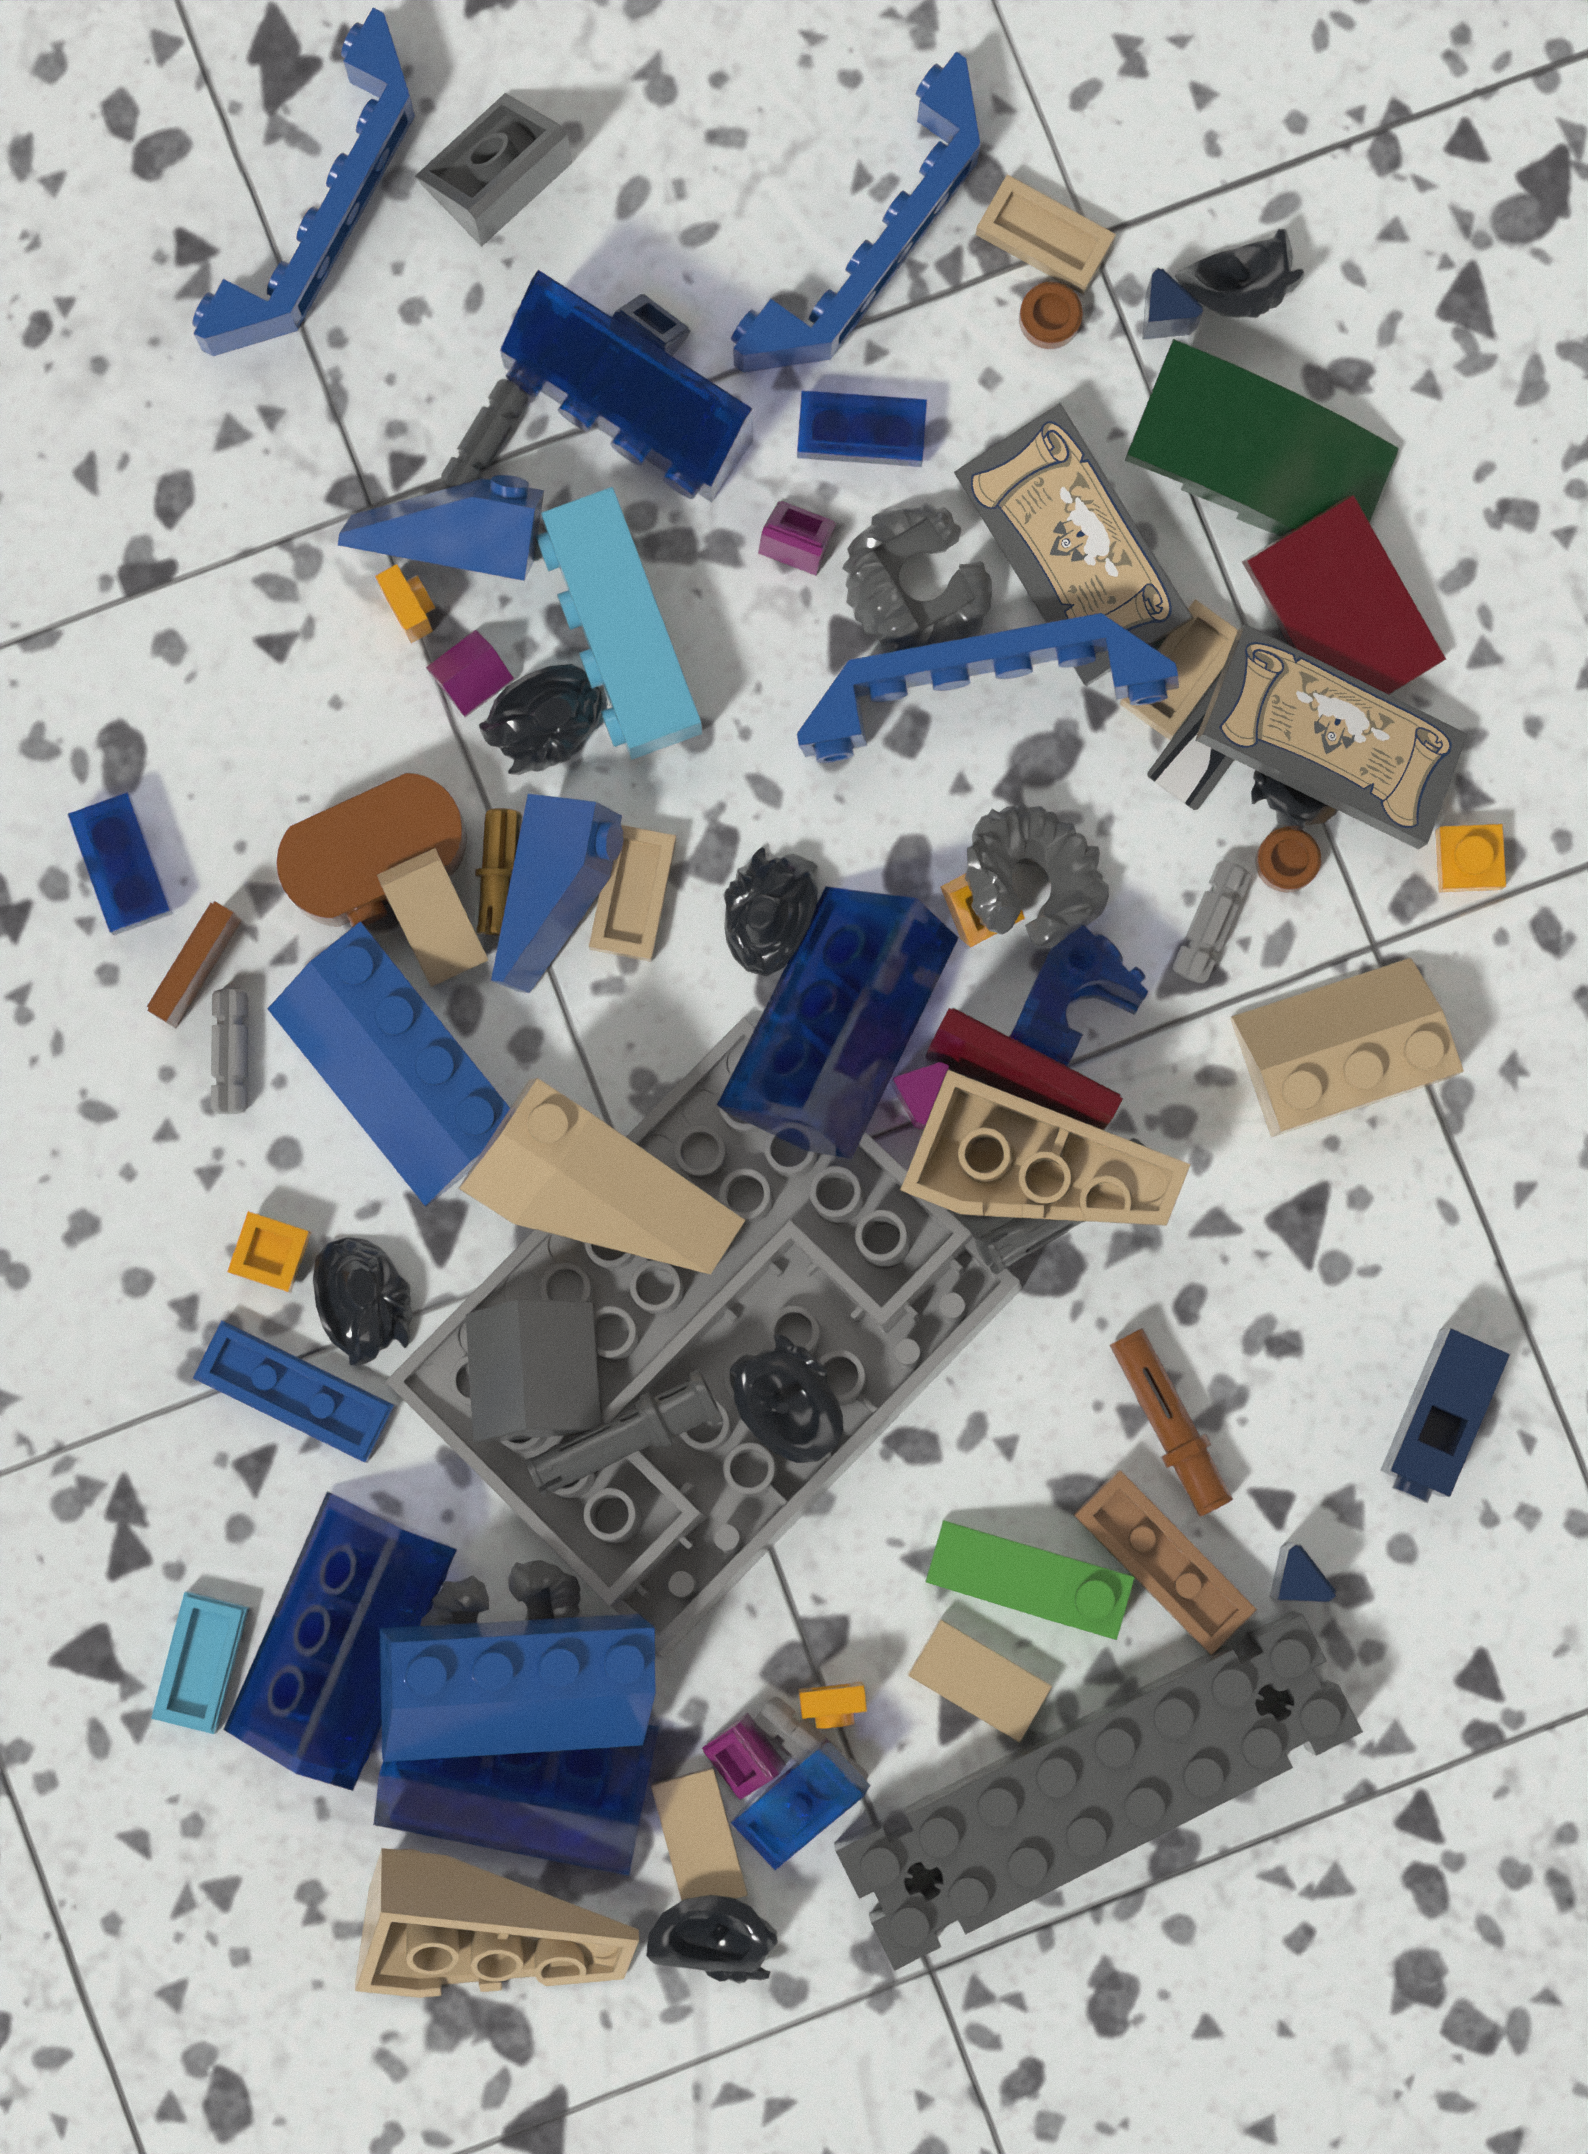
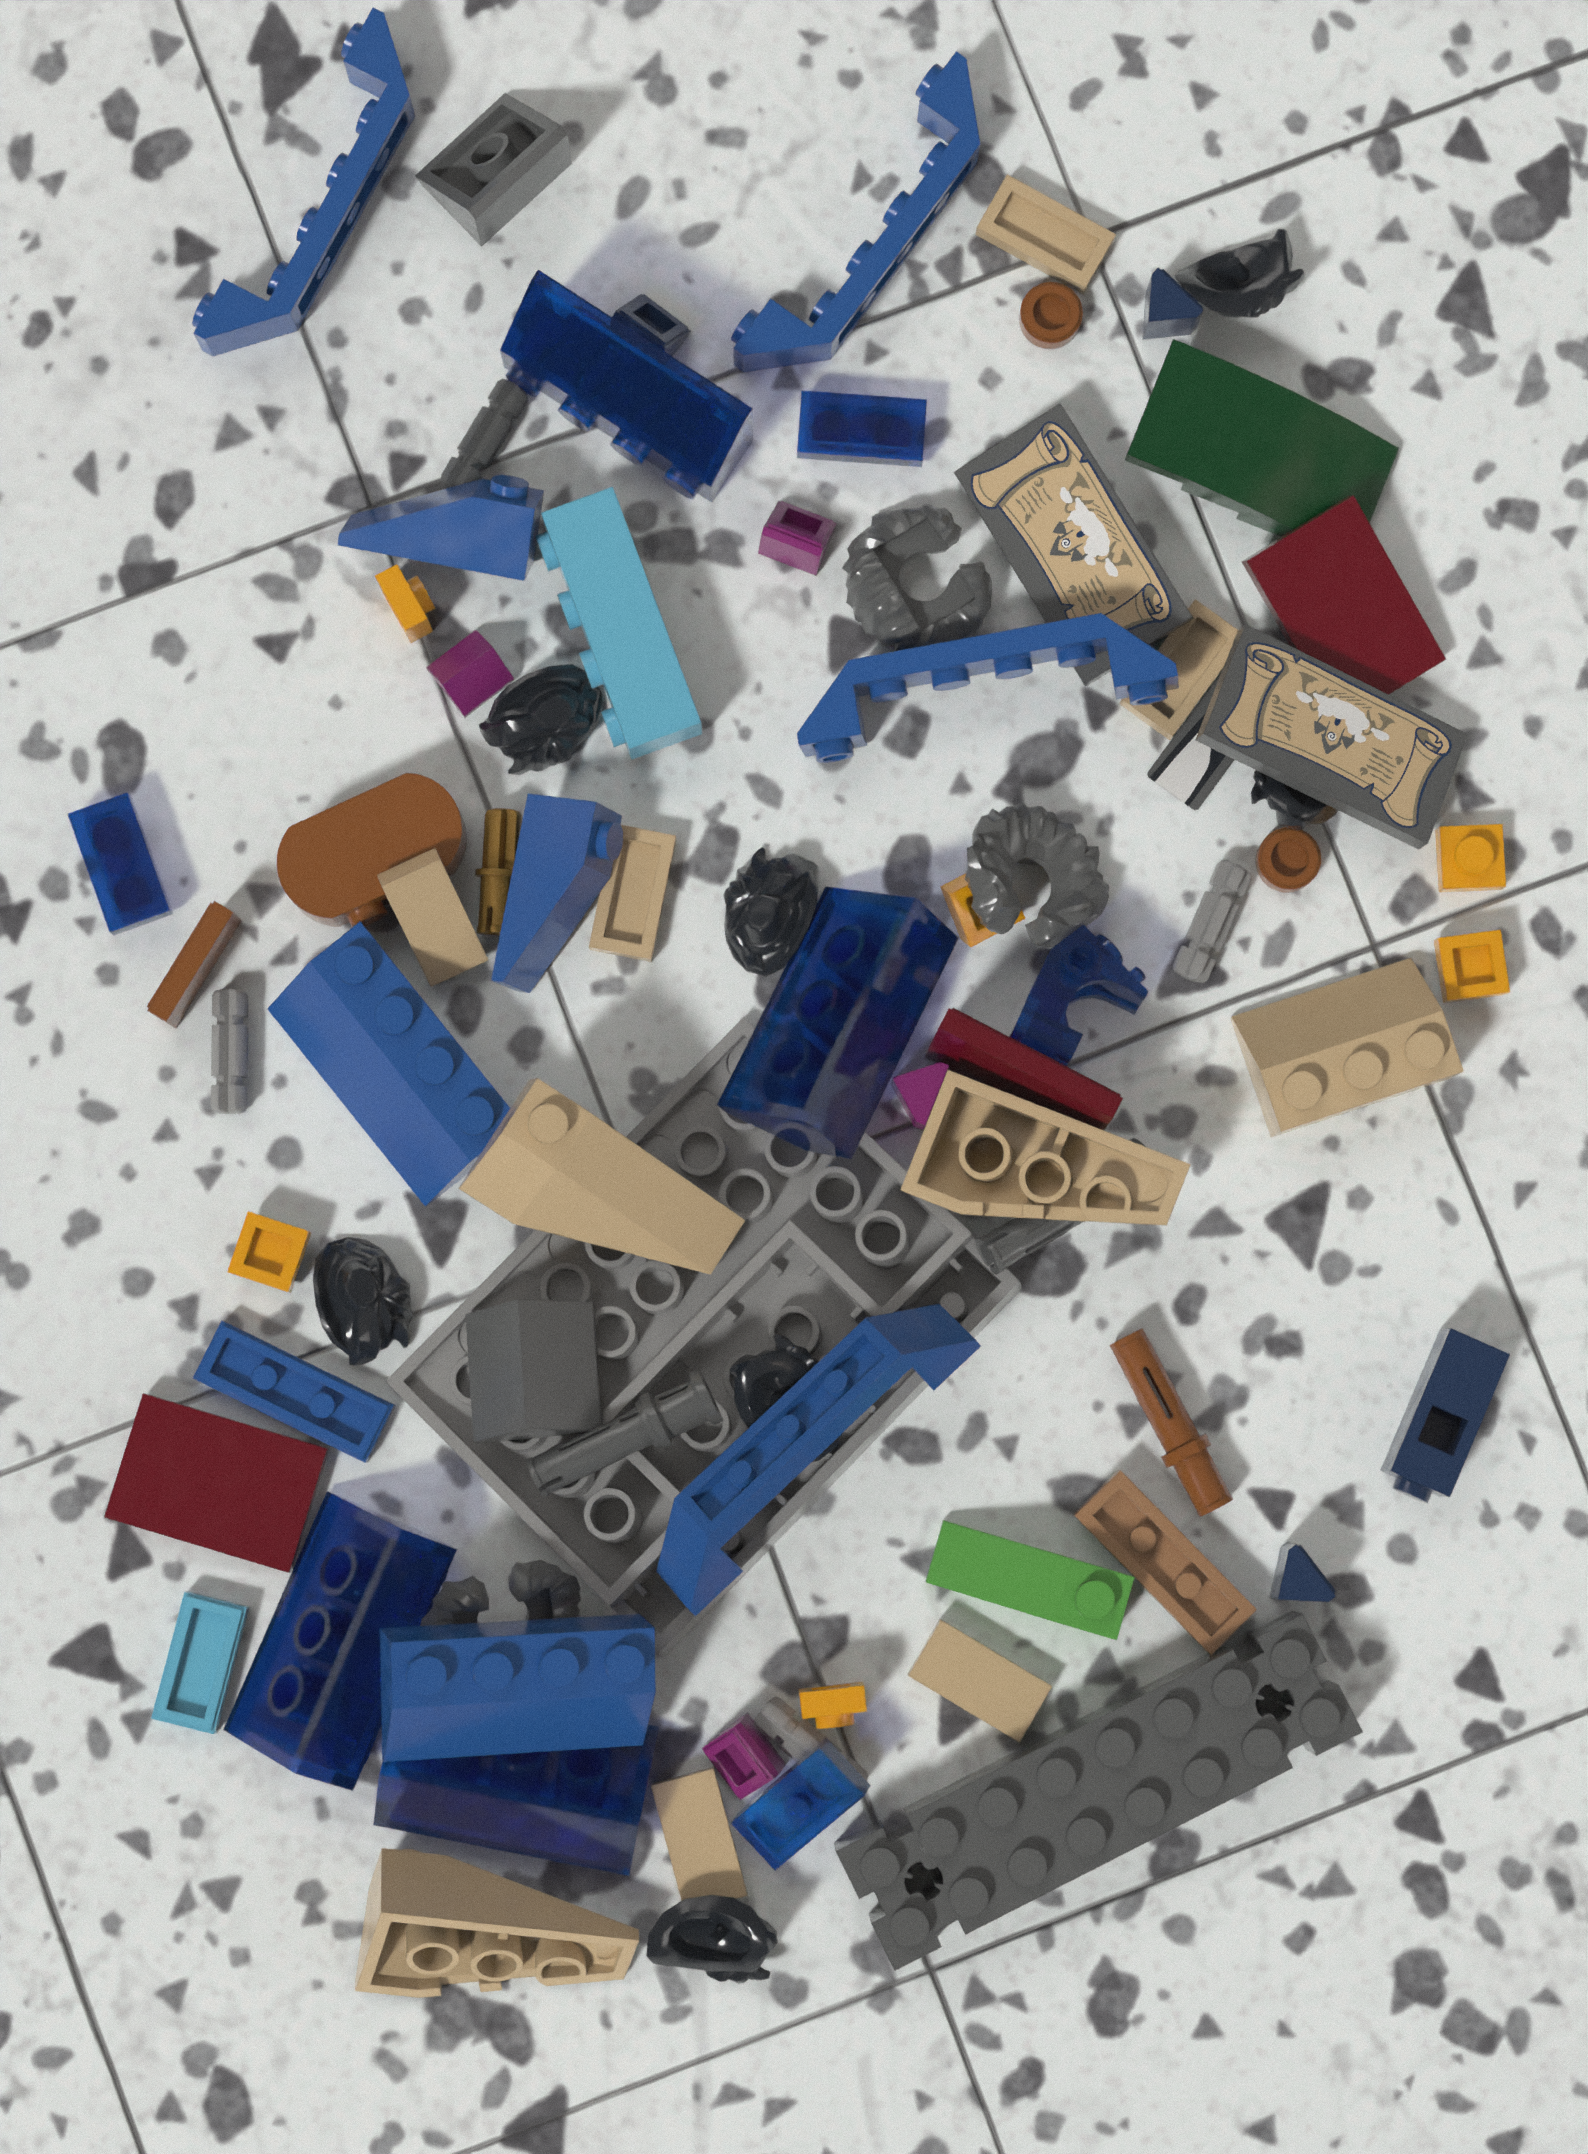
(216, 1483): none -> dark red tile
(794, 1435): none -> blue slope
(1471, 966): none -> light orange plate

